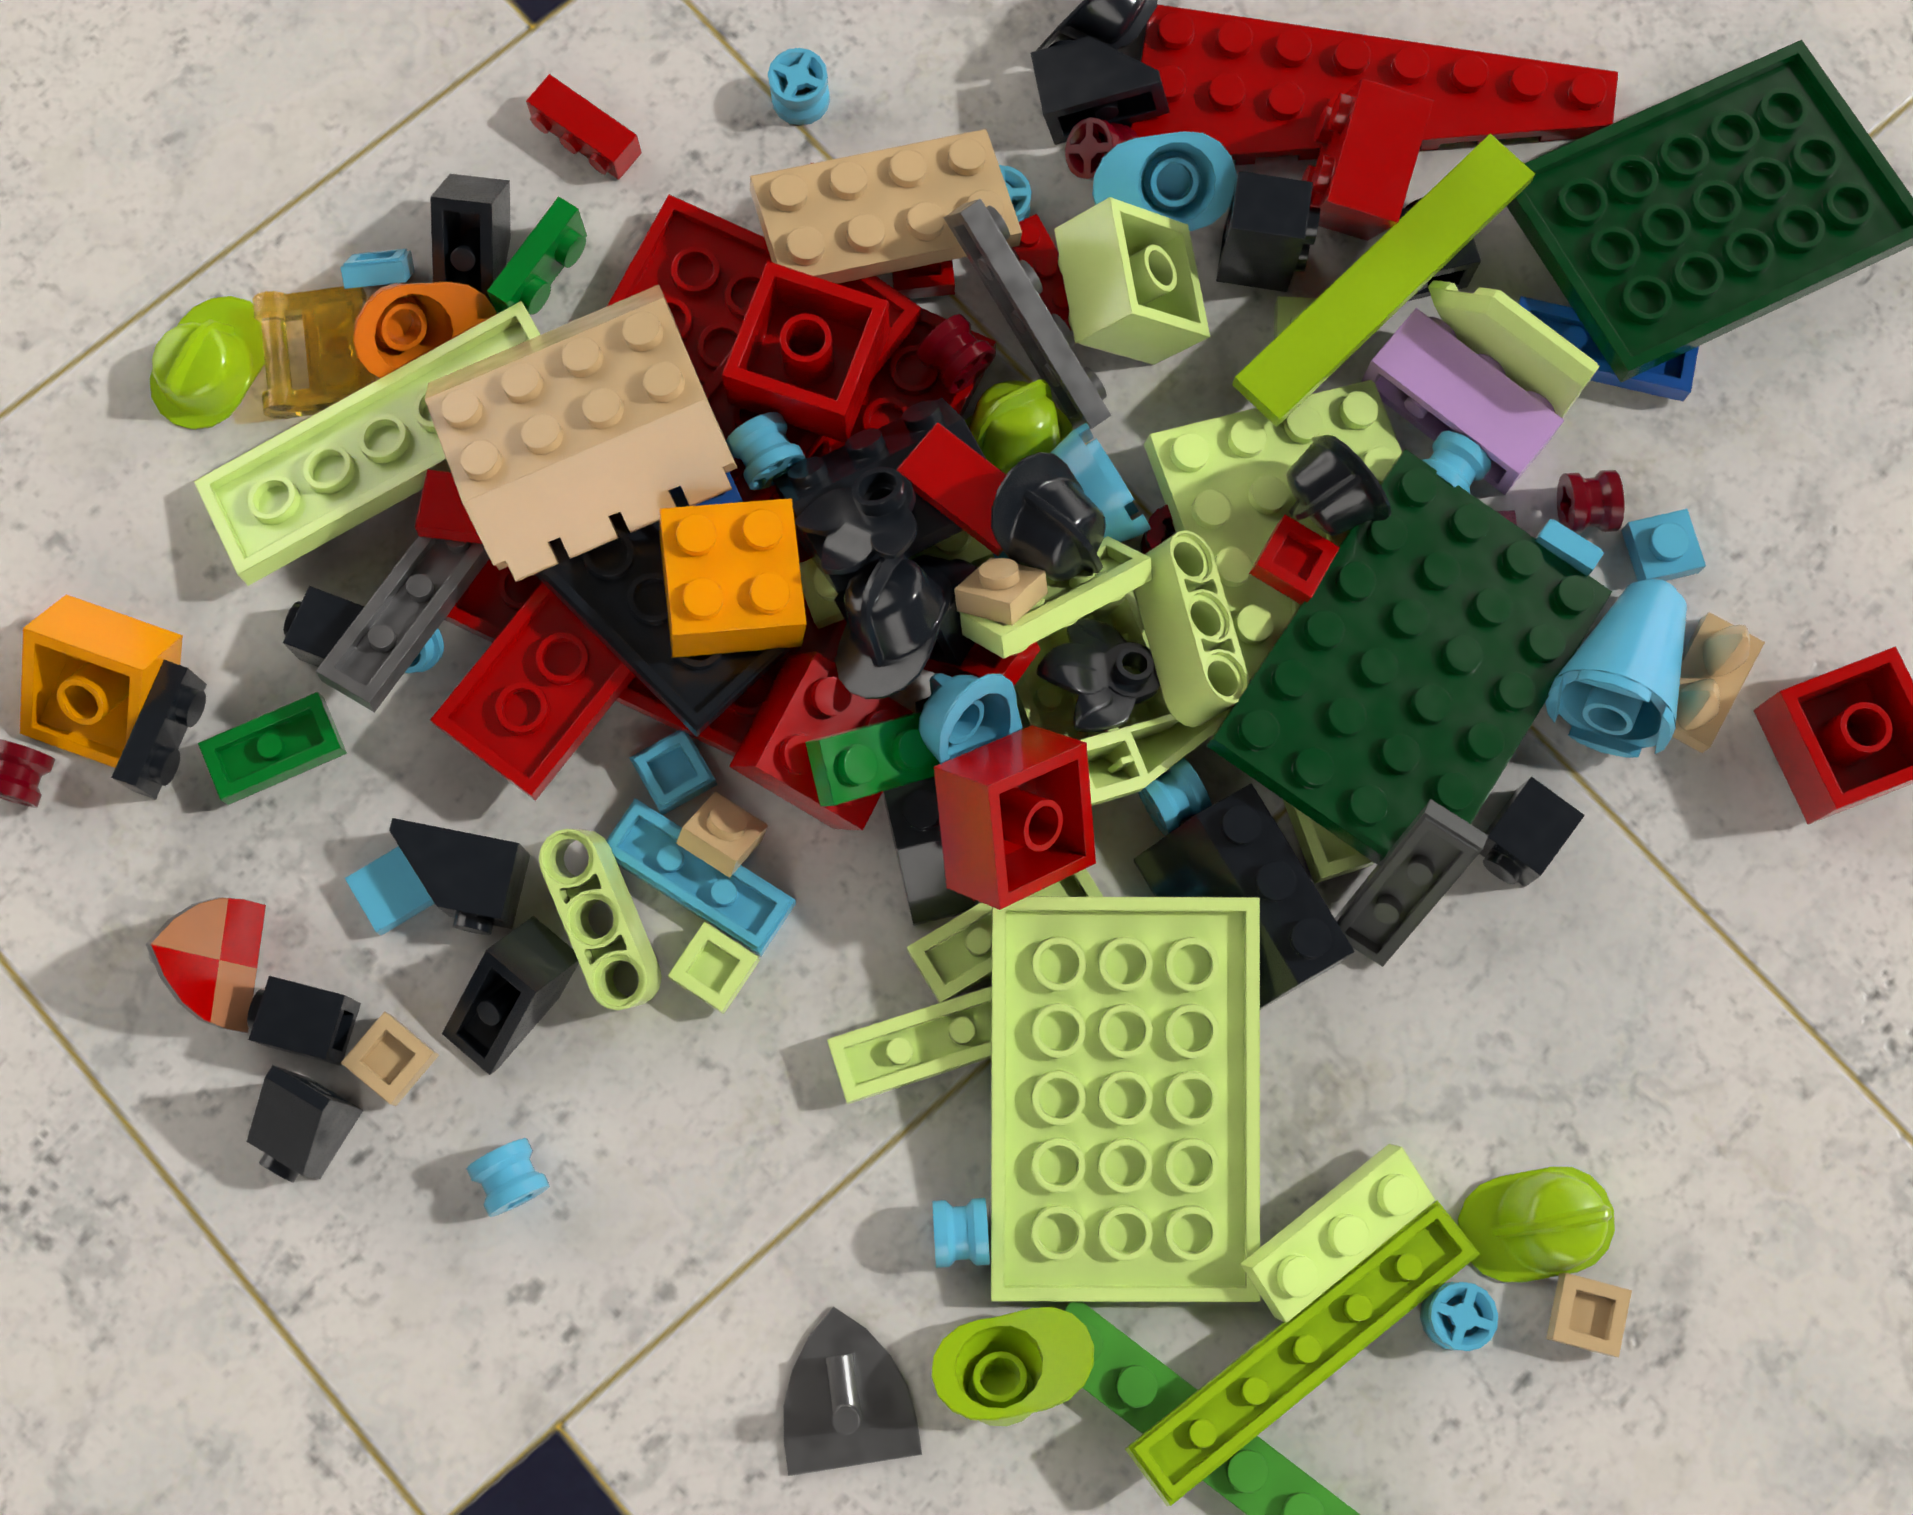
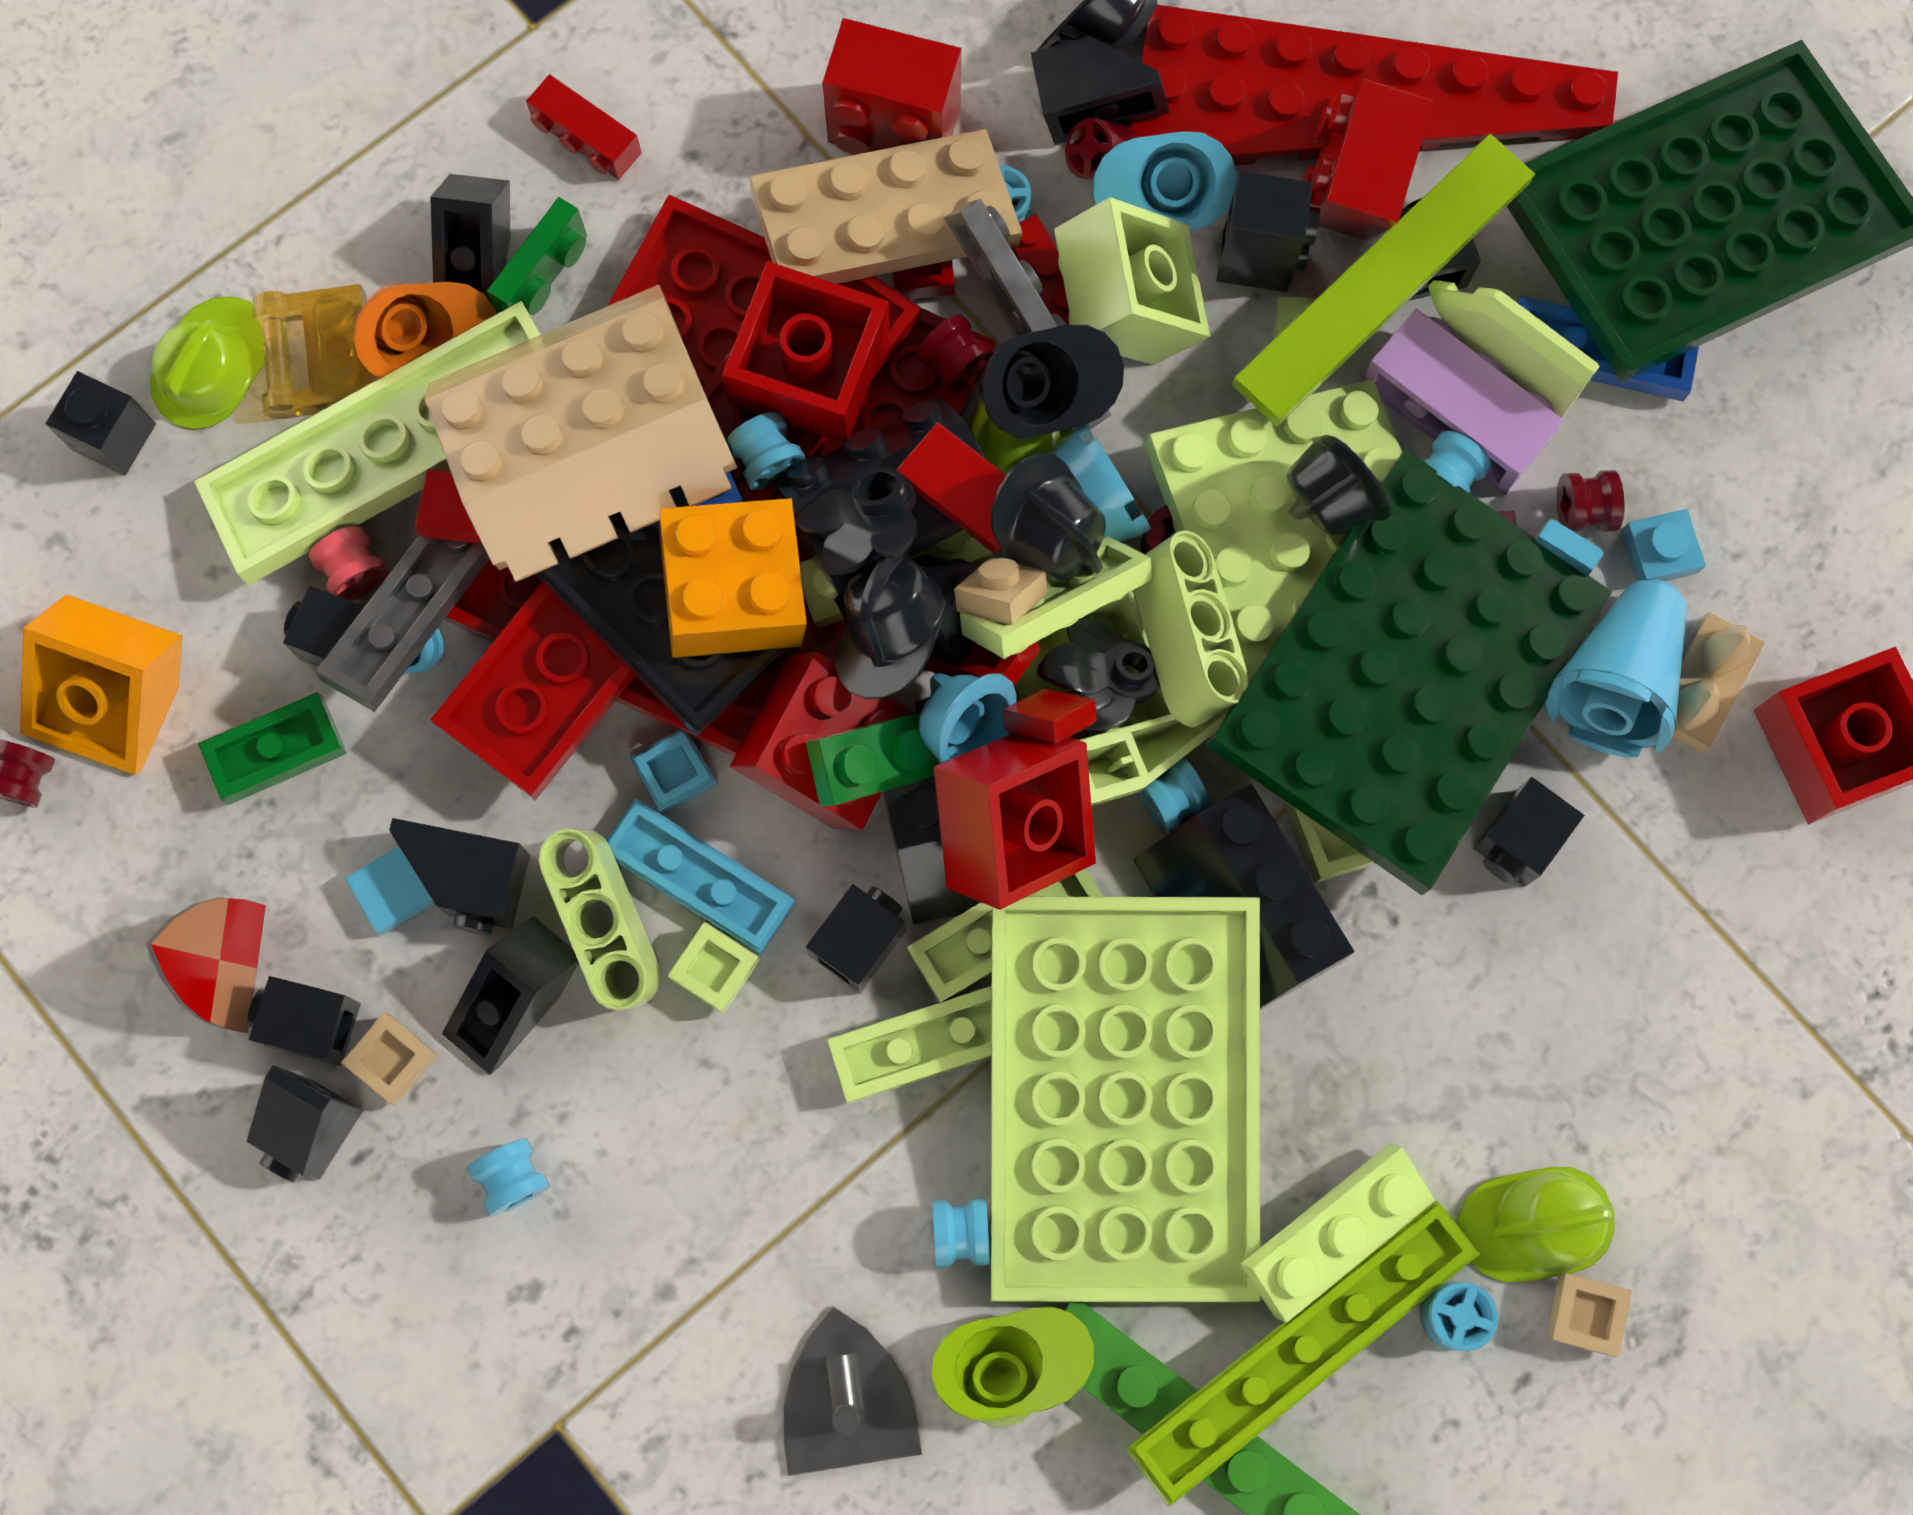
(101, 423): none -> black brick
(152, 749): black plate -> none
(348, 563): none -> coral wheel
(377, 268): medium azure tile -> none
(722, 834): tan plate -> none
(793, 72): medium azure wheel -> none
(858, 935): none -> black brick
(889, 88): none -> red brick
(1049, 716): none -> red tile
(1052, 380): none -> black piece
(1294, 560): red plate -> none
(1409, 881): dark grey tile -> none

